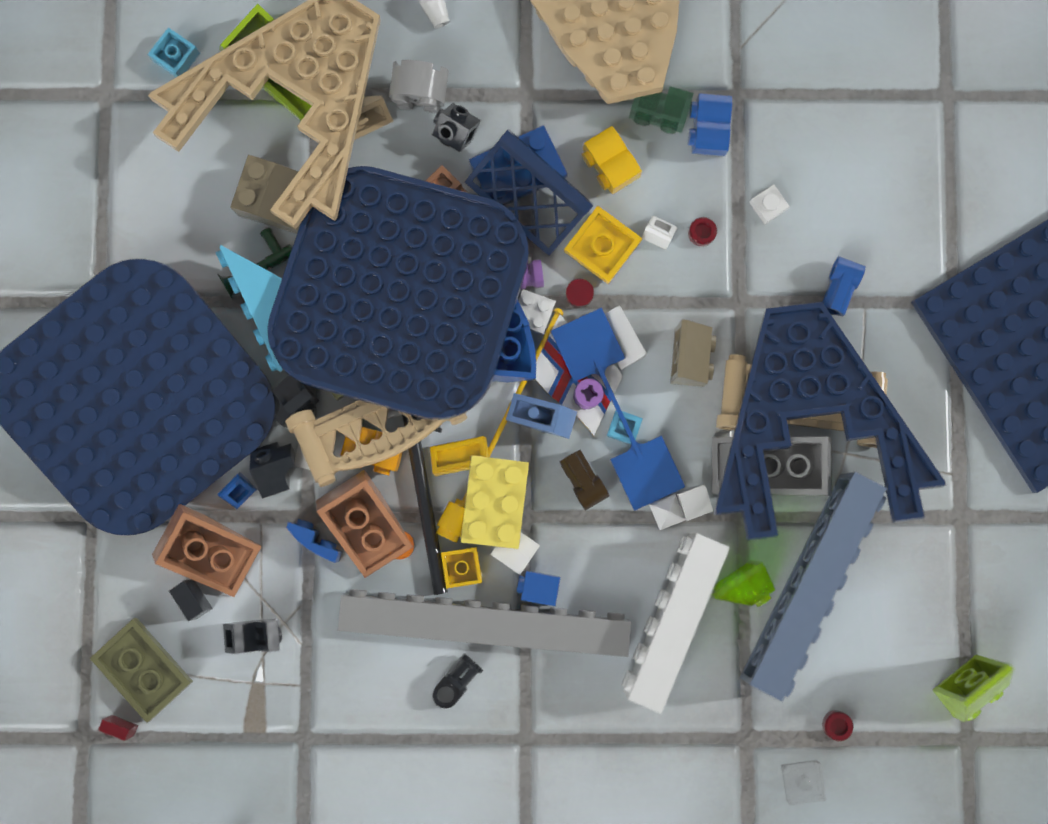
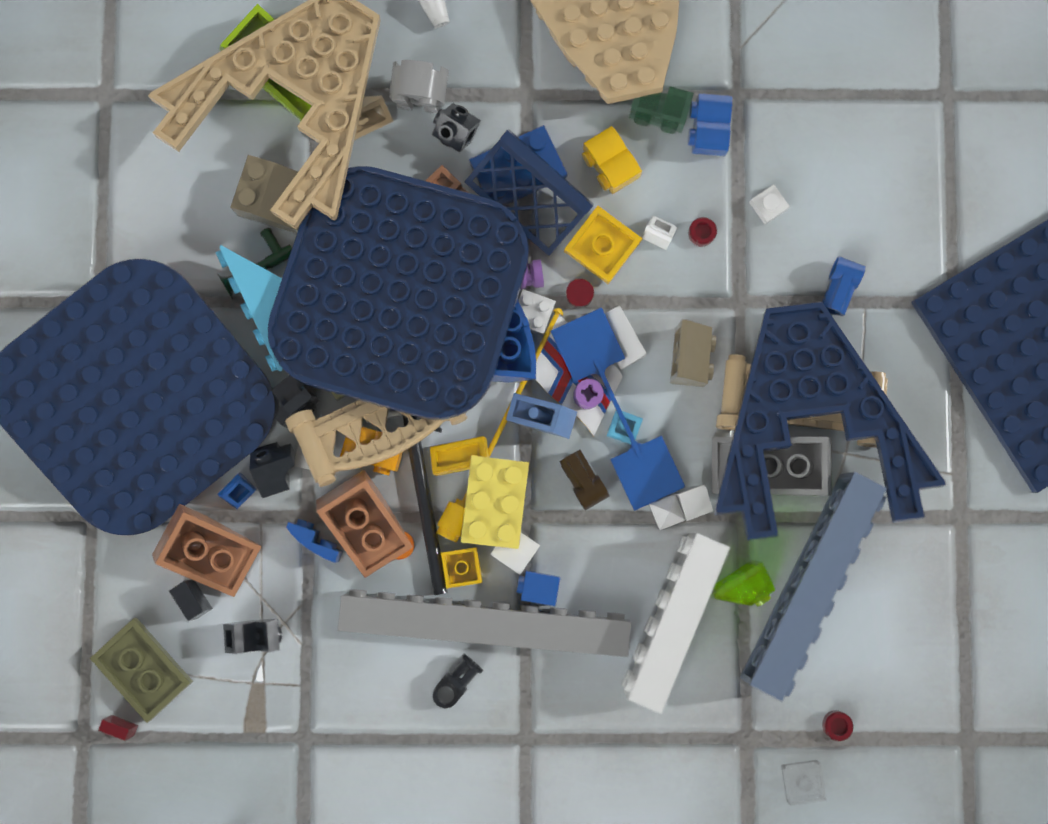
(173, 53): medium azure piece -> none
(973, 686): lime slope -> none

